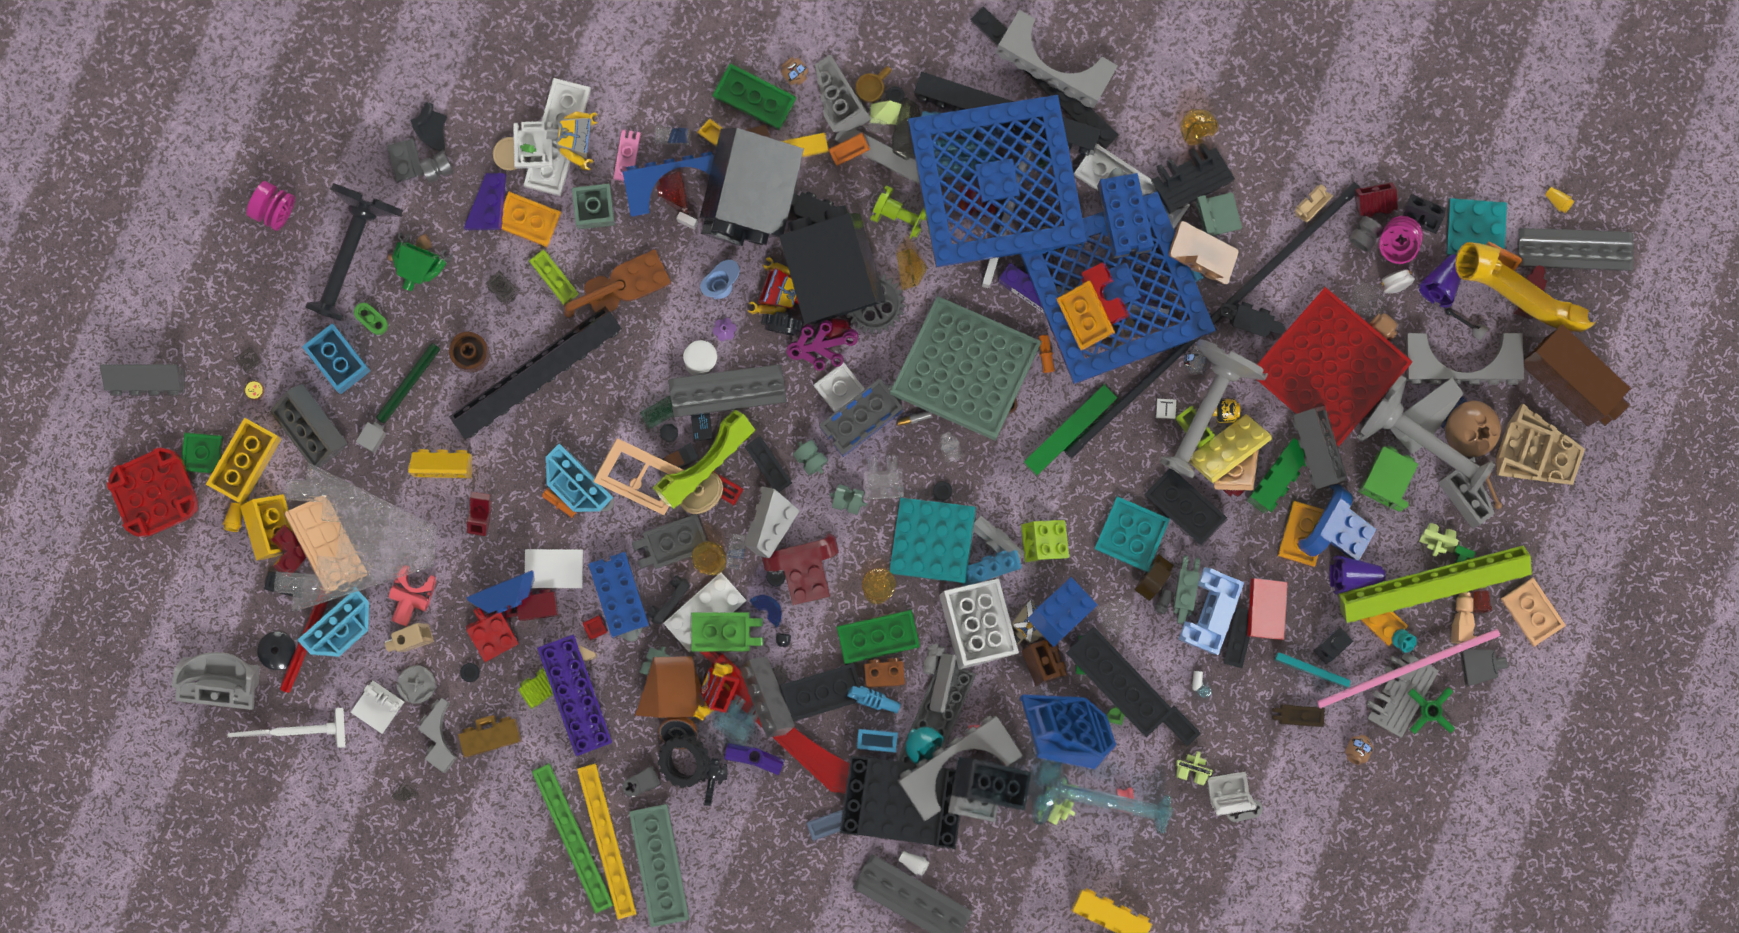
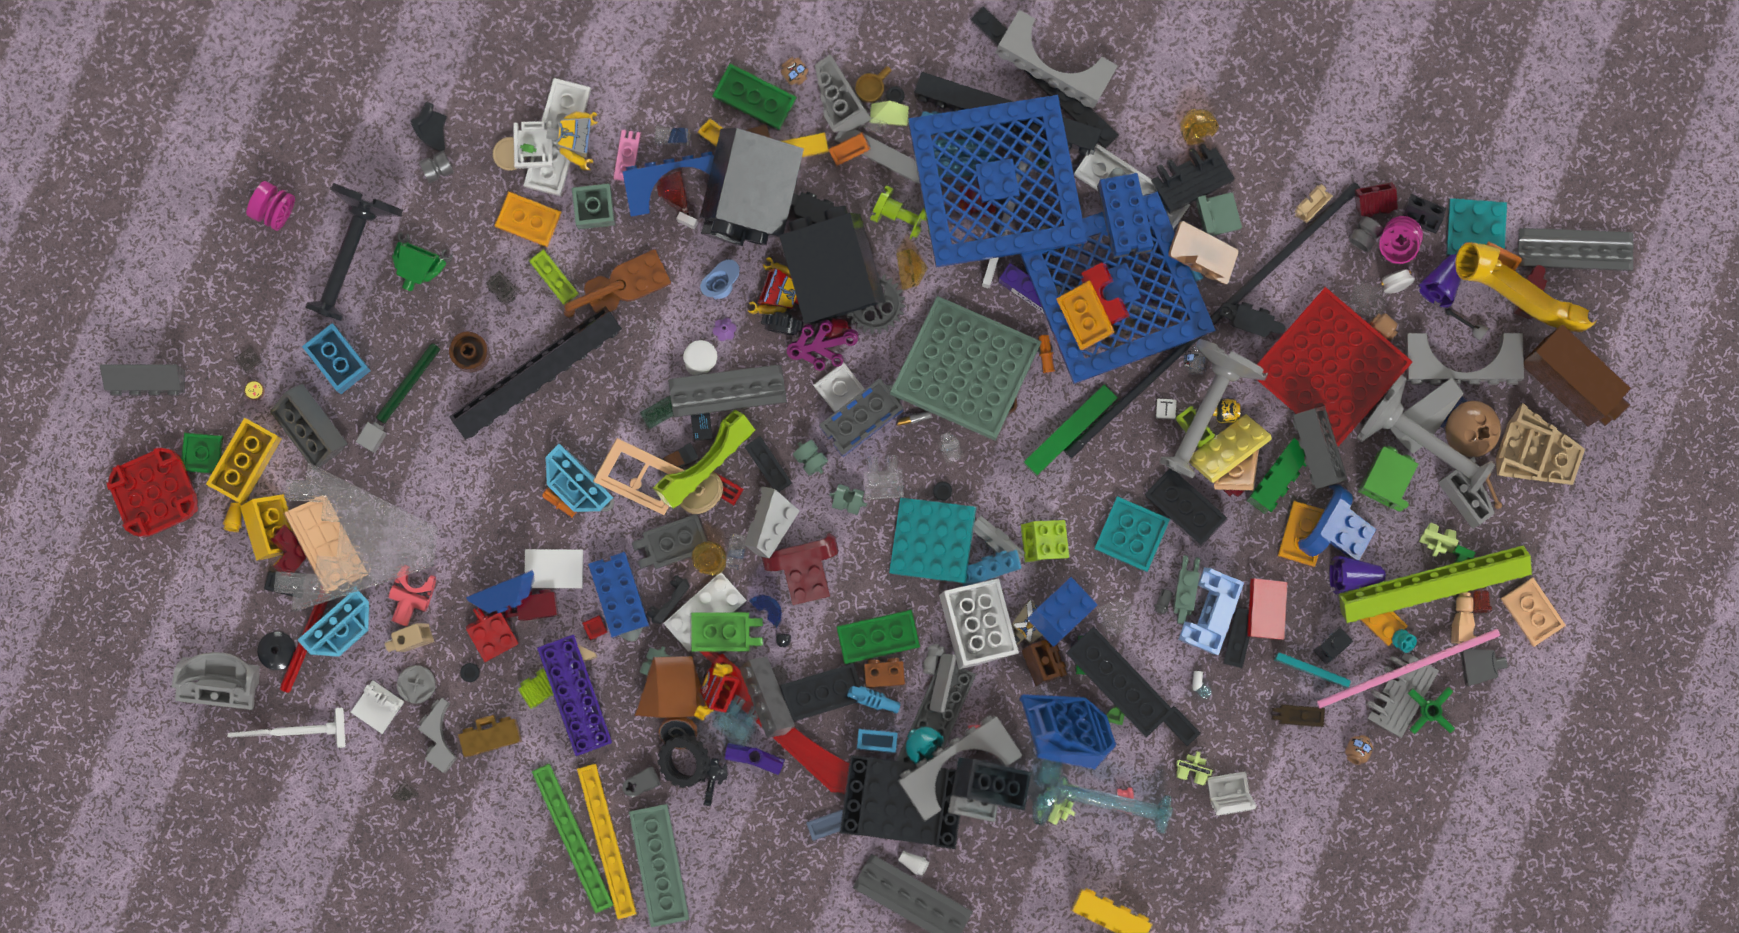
(371, 319): bright green plate -> none
(405, 160): dark grey plate -> none
(422, 242): medium nougat hinge -> none
(441, 464): yellow slope -> none
(479, 513): dark red brick -> none
(489, 204): dark purple wing -> none
(669, 433): black tile -> none
(776, 578): black tile -> none
(878, 585): clear yellow piece -> none
(901, 136): clear smoke slope -> none
(1154, 578): dark brown brick -> none
(1247, 815): light grey beam -> none
(1559, 199): yellow cone -> none

